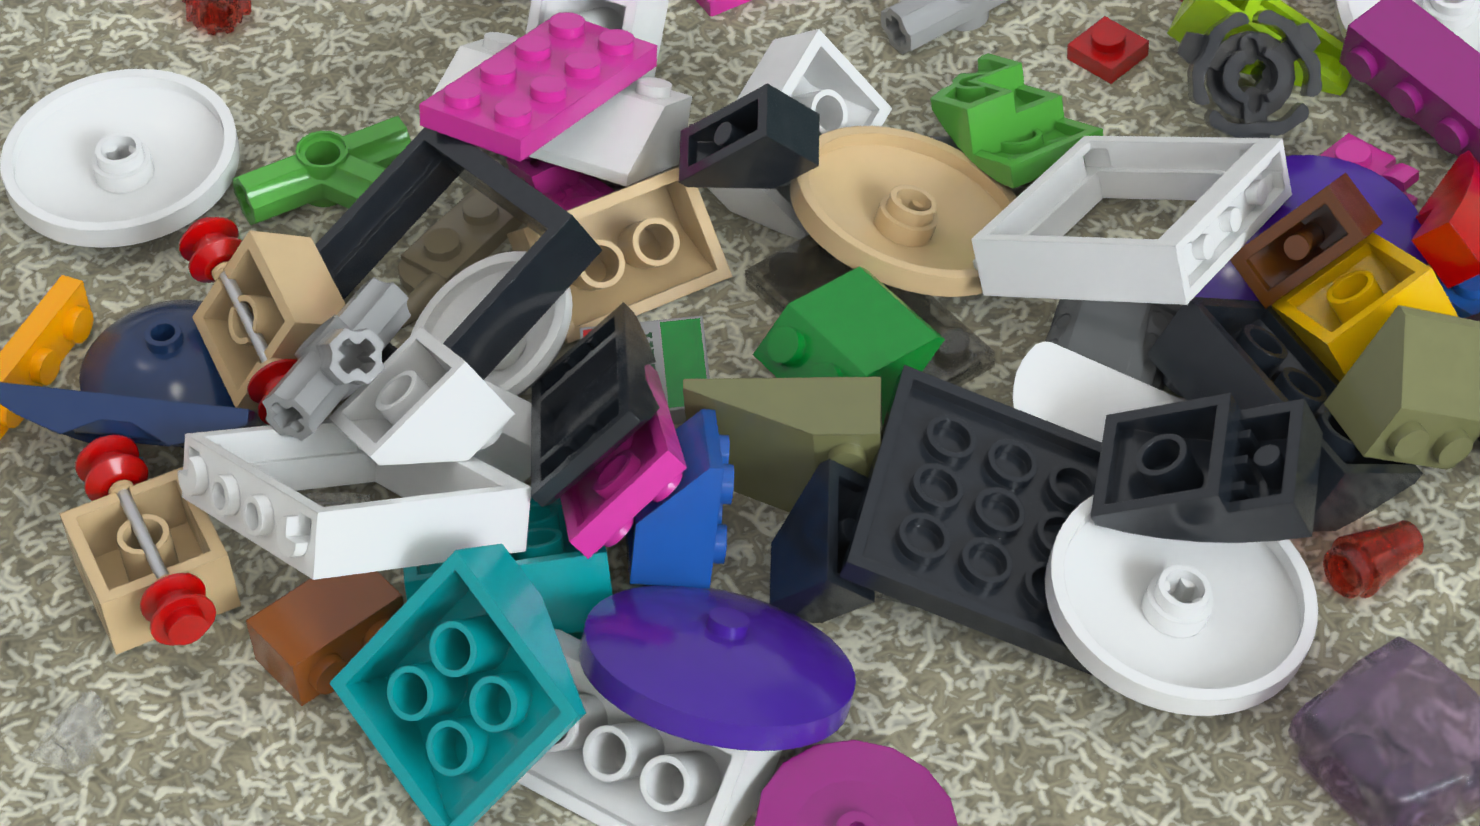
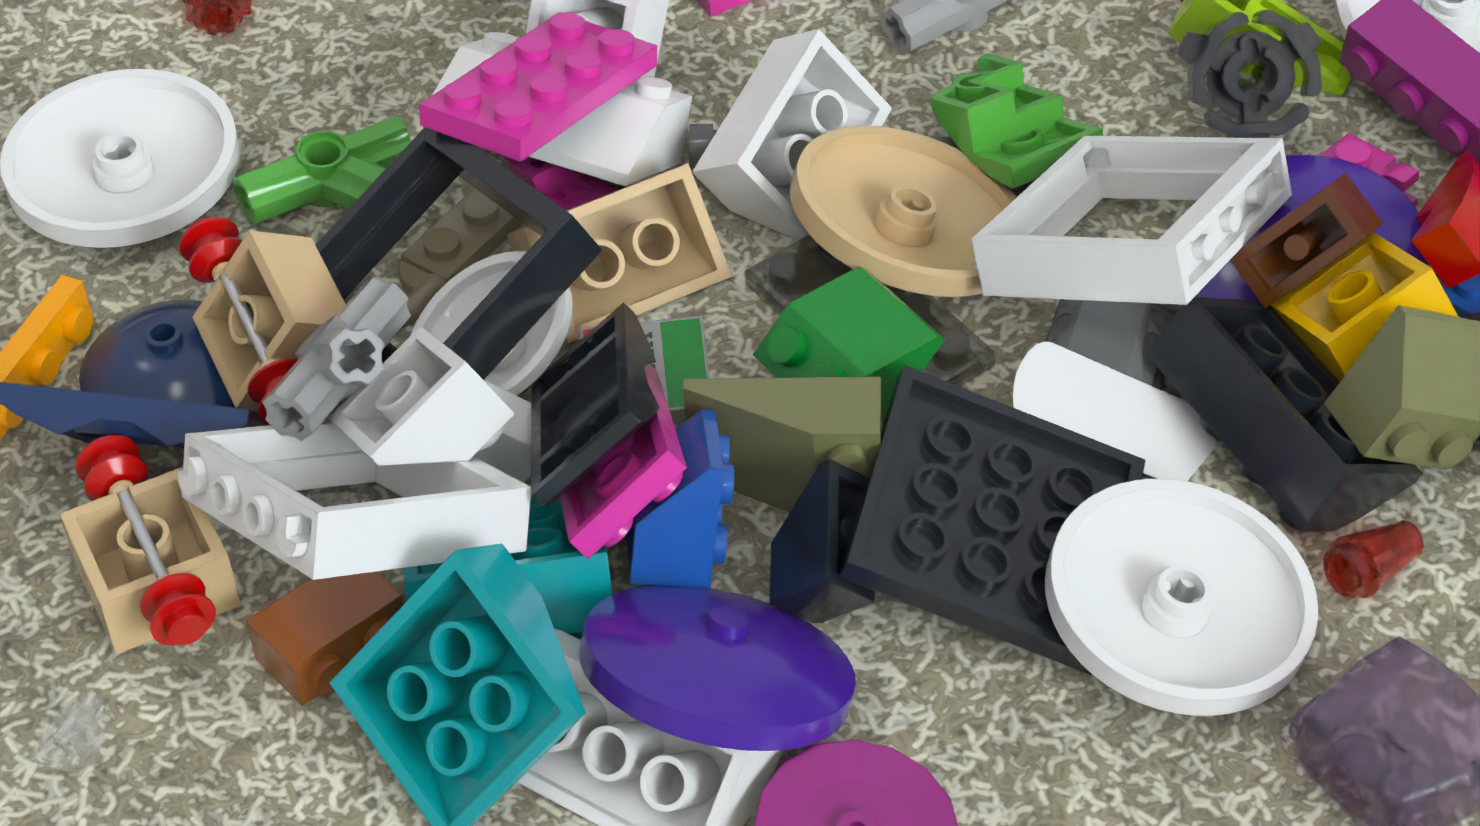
(751, 143): black slope -> none
(1107, 49): red plate -> none
(1210, 471): black slope -> none

